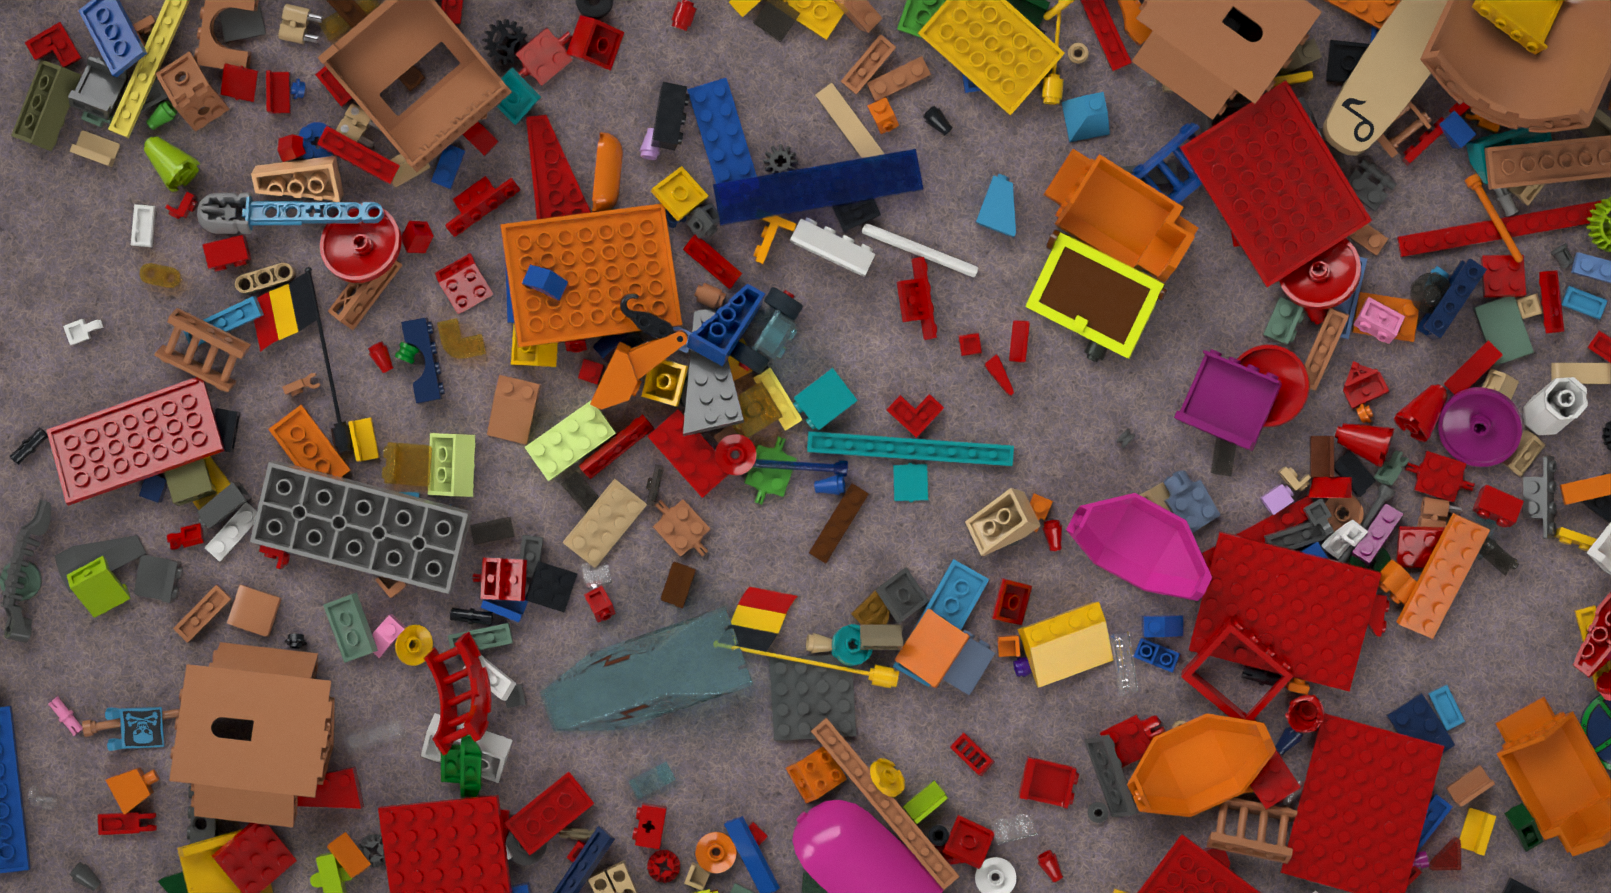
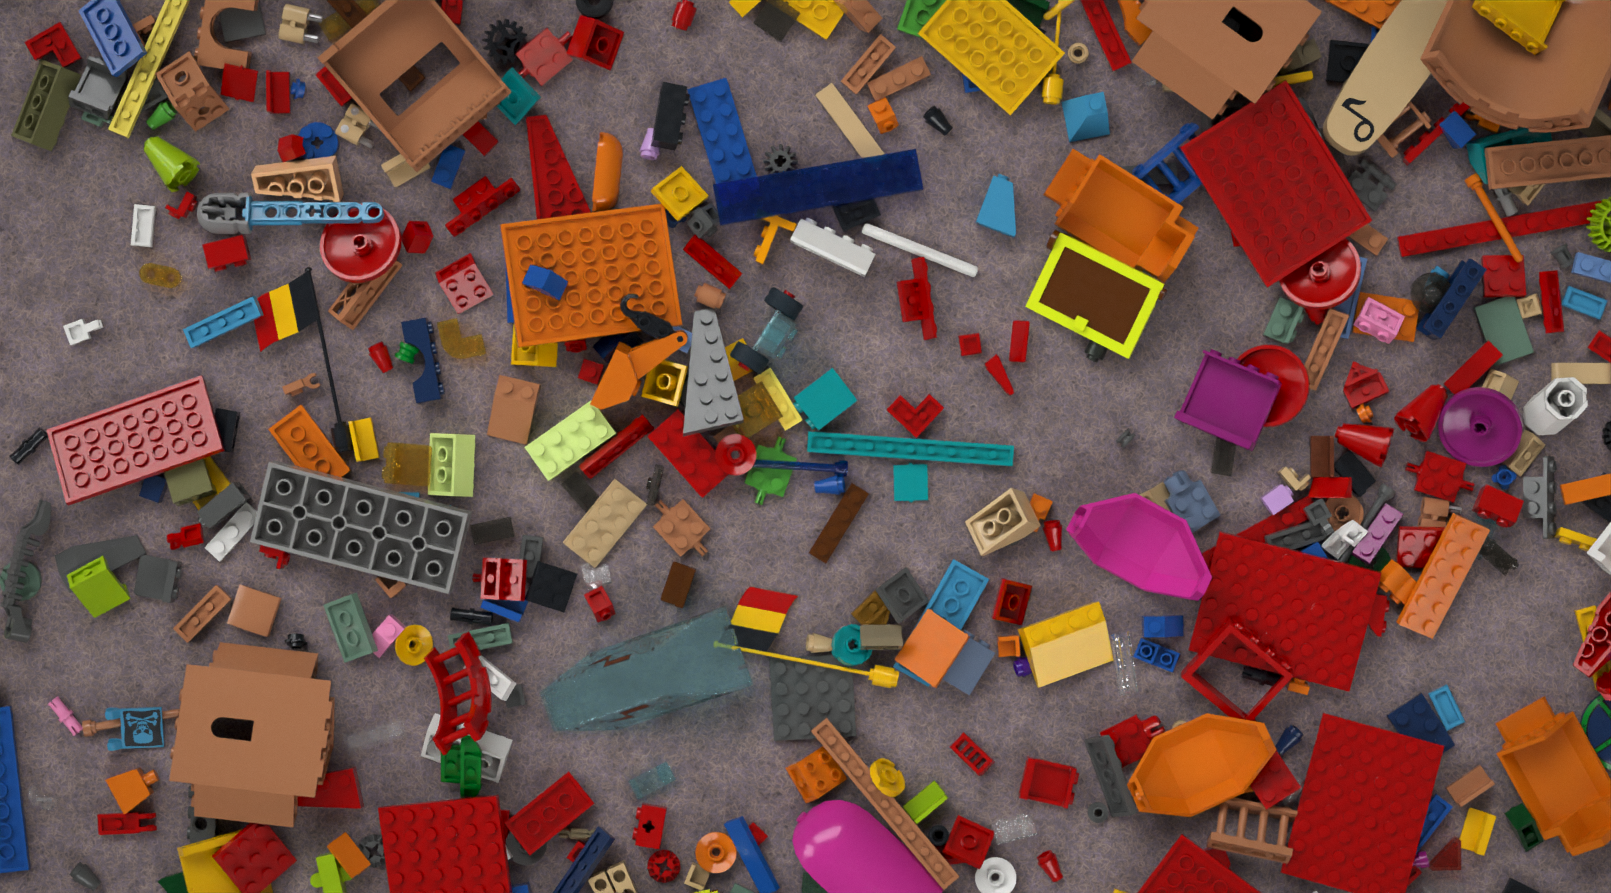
(96, 148): tan panel -> none
(216, 337): nougat fence -> none
(255, 278): tan beam -> none
(358, 155): red fence -> none
(725, 328): blue wedge -> none
(1305, 713): red hair -> none
(1390, 470): sand green plate -> none
(1510, 476): none -> blue plate

